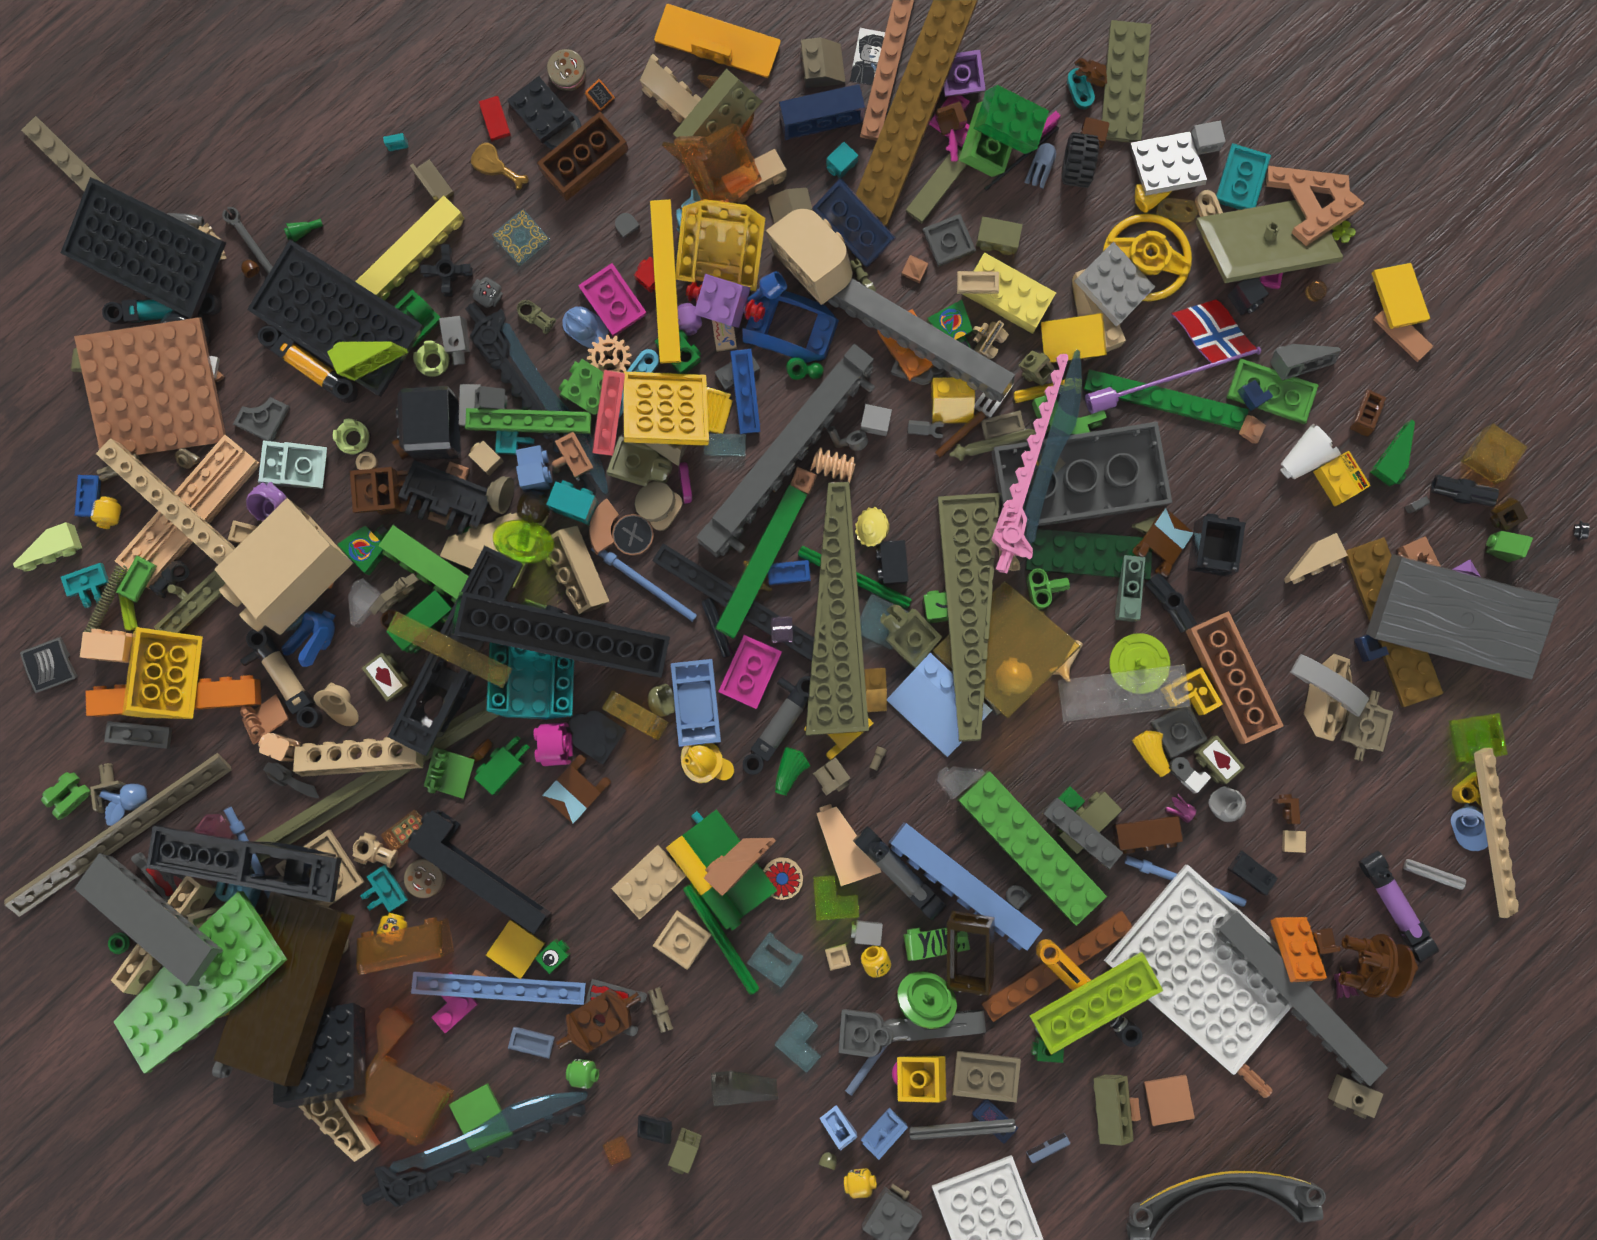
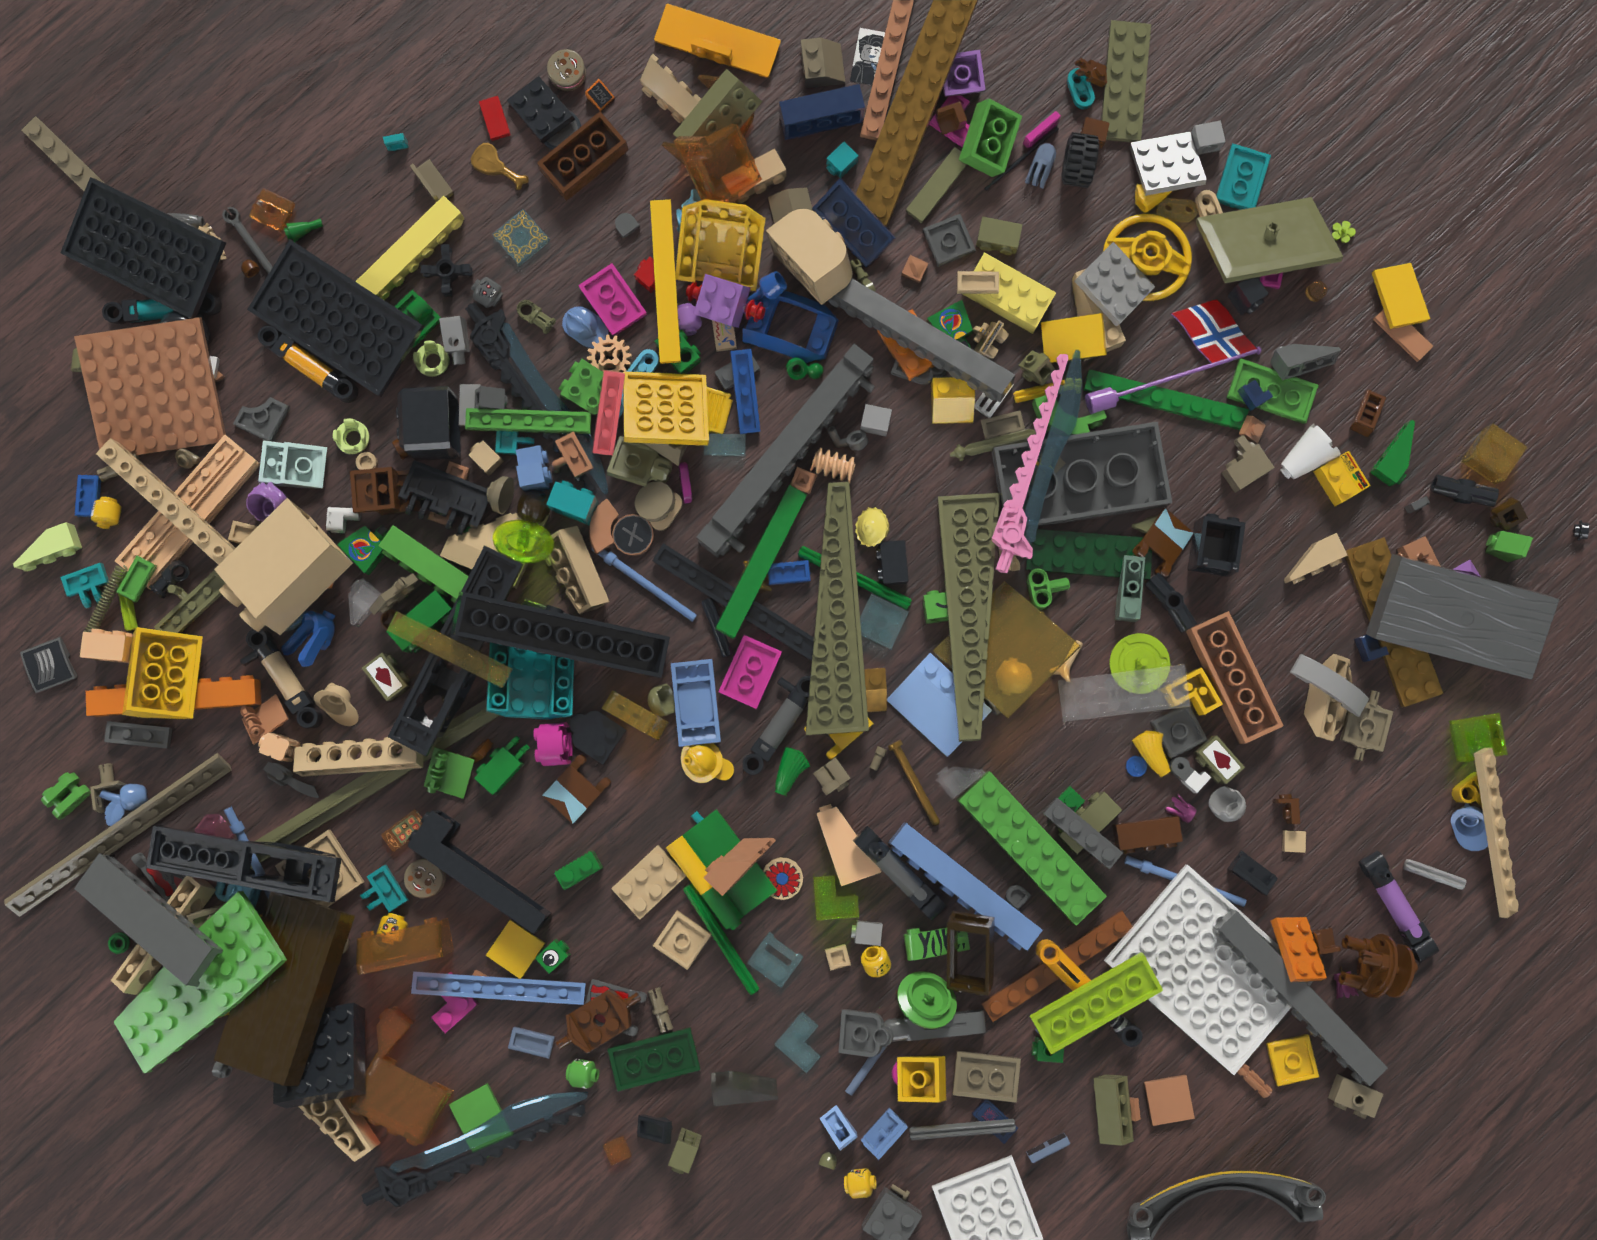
(264, 202): none -> clear orange piece
(337, 519): none -> white piece
(360, 358): lime slope -> none
(375, 851): tan connector -> none
(578, 870): none -> green brick
(654, 1059): none -> dark green plate
(781, 629): clear purple brick -> none
(896, 747): none -> pearl gold bar
(909, 634): olive plate -> none
(924, 428): dark grey bar -> none
(953, 146): dark pink helmet -> none
(960, 434): reddish brown bar -> none
(1011, 119): green brick -> none
(1136, 766): none -> blue piece
(1250, 466): none -> dark tan hinge
(1292, 1060): none -> yellow tile
(1302, 185): nougat plate -> none

